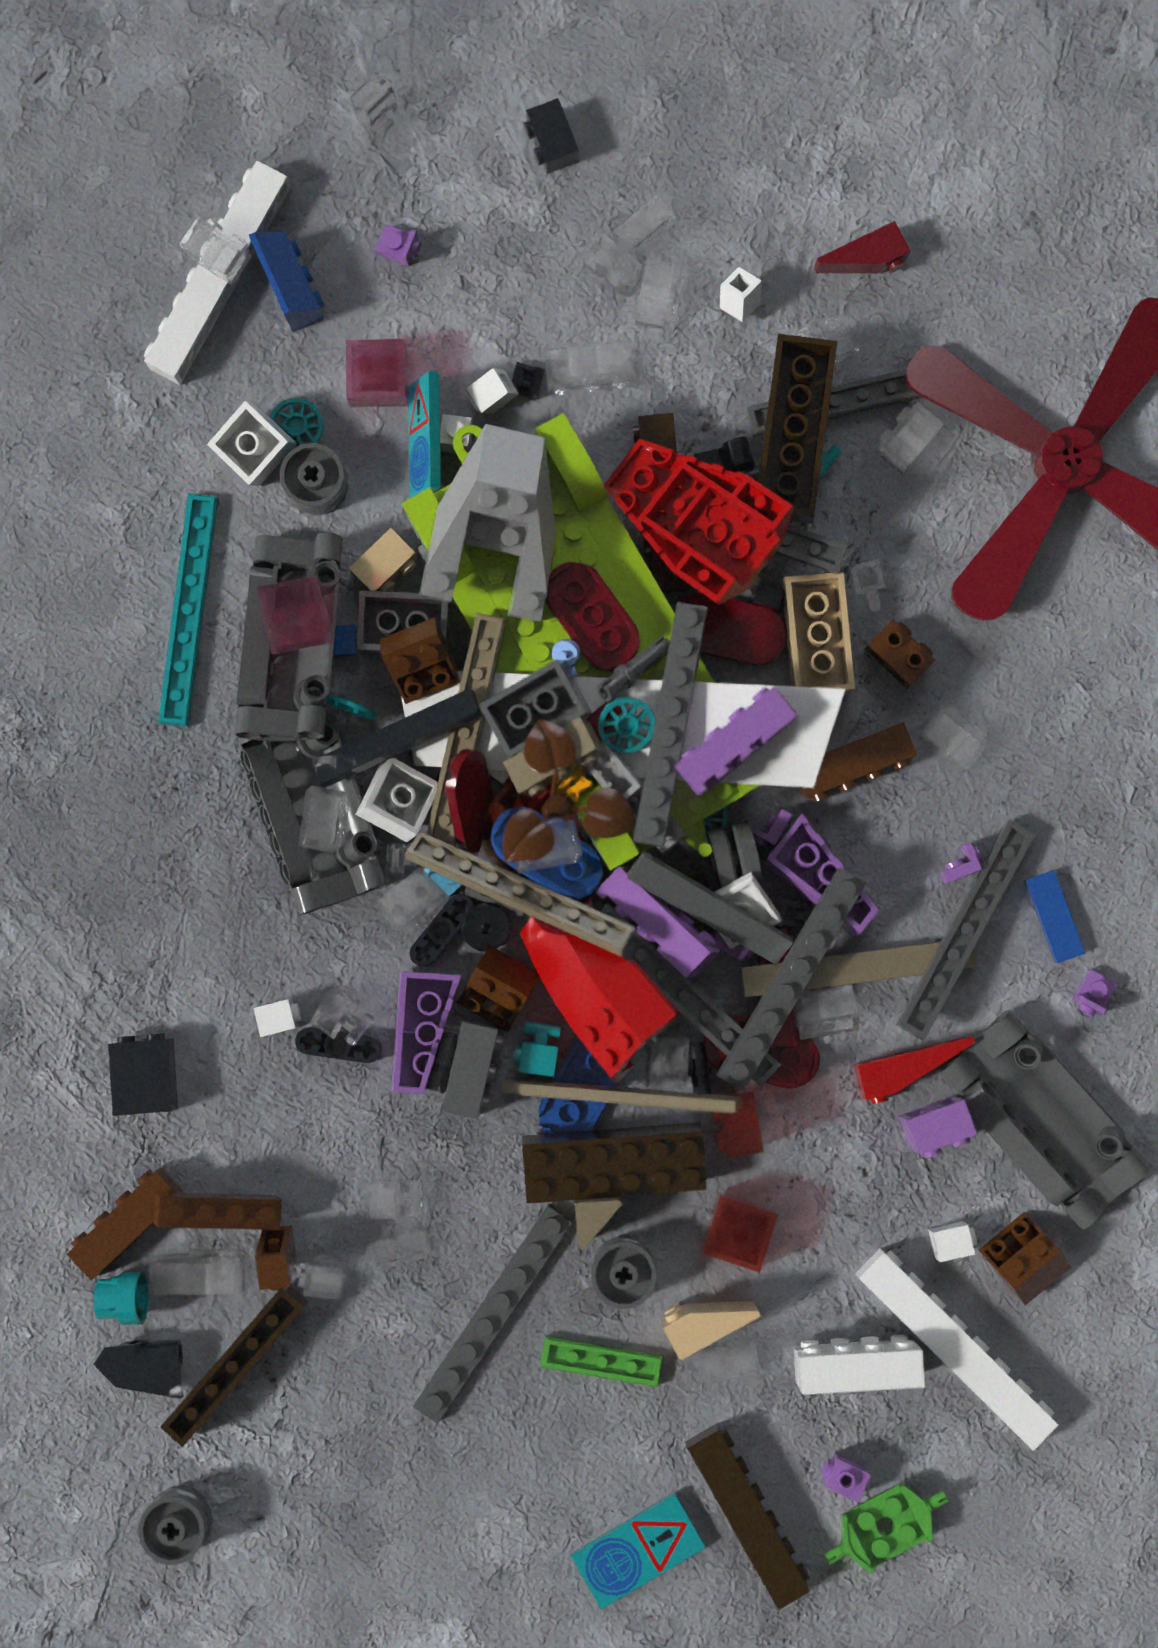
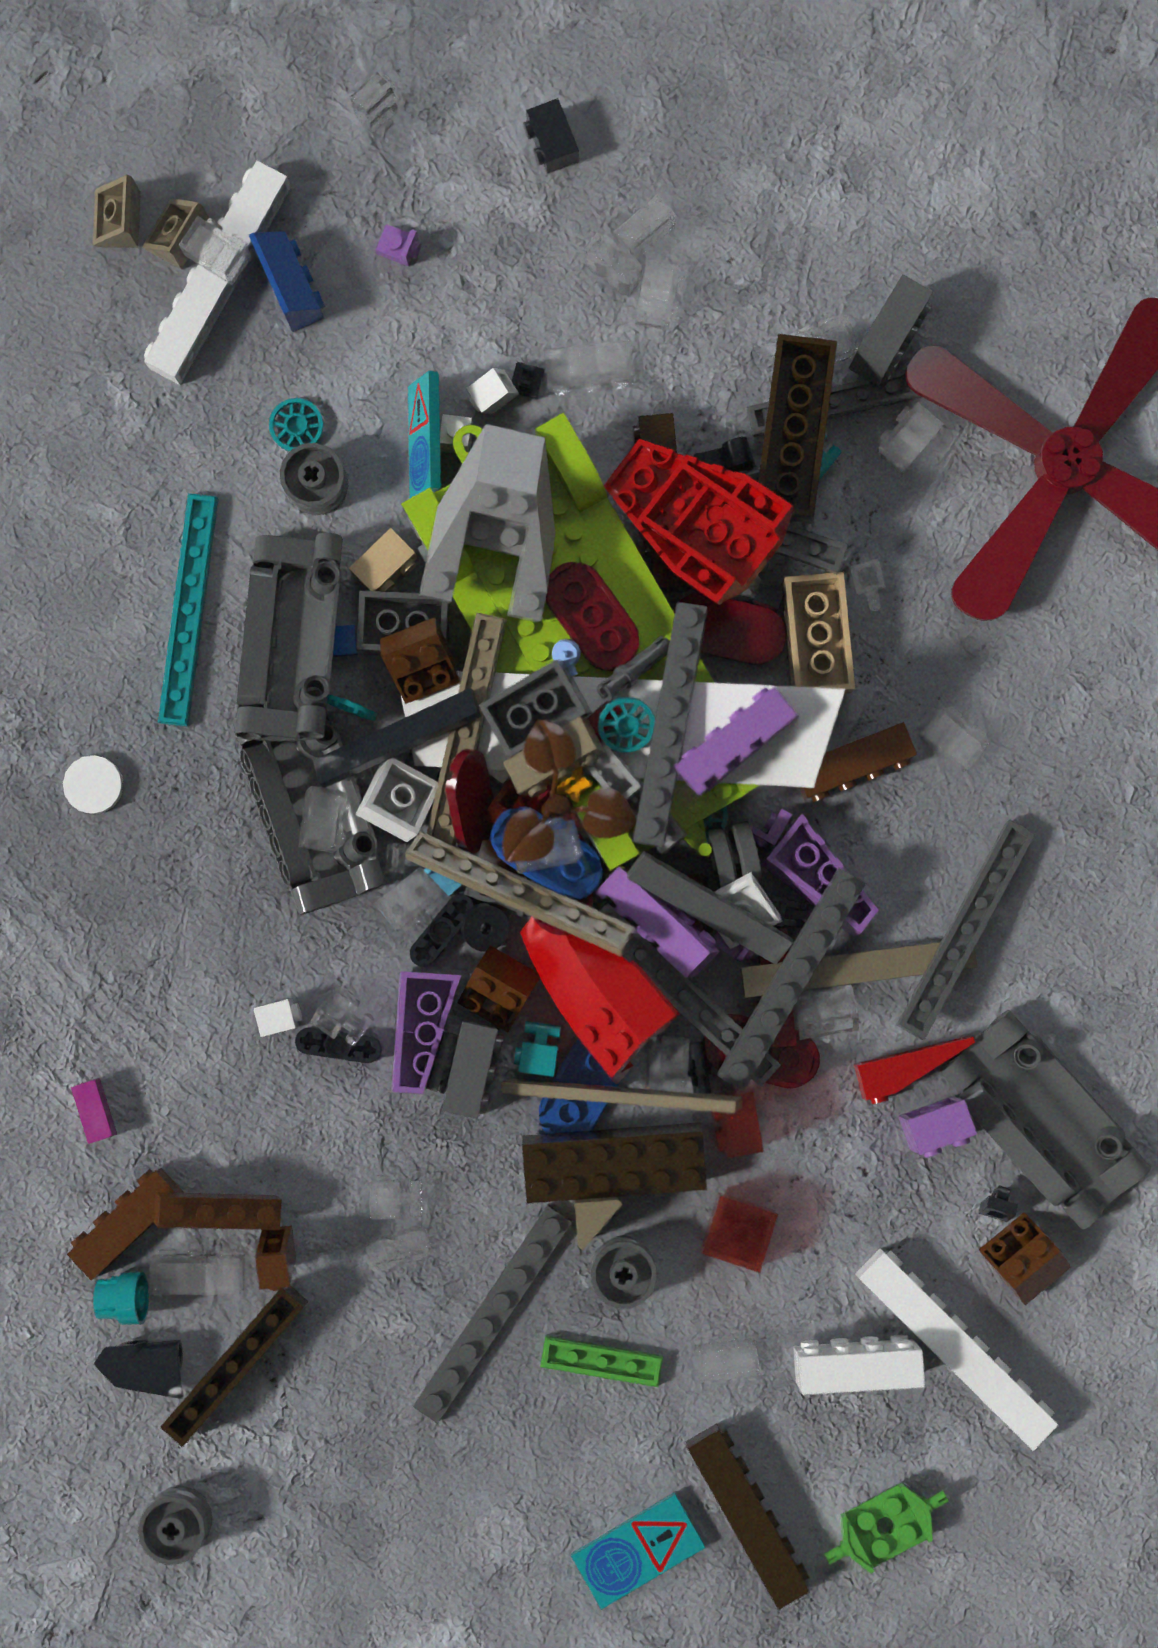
(93, 784): none -> white tile
(94, 1110): none -> magenta slope
(117, 214): none -> dark tan slope
(143, 1075): black brick -> none
(171, 229): none -> dark tan slope
(251, 443): white brick -> none
(294, 615): clear pink piece -> none
(325, 1278): clear brick -> none
(376, 373): clear pink piece -> none
(701, 1324): tan slope -> none
(740, 294): white brick -> none
(845, 1476): medium lavender brick -> none
(869, 254): dark red slope -> none
(892, 331): none -> dark grey brick
(900, 653): reddish brown brick -> none
(952, 1241): white brick -> none
(958, 869): medium lavender bracket -> none
(998, 1206): none -> black tile
(1054, 916): blue tile -> none
(1094, 994): medium lavender bracket -> none

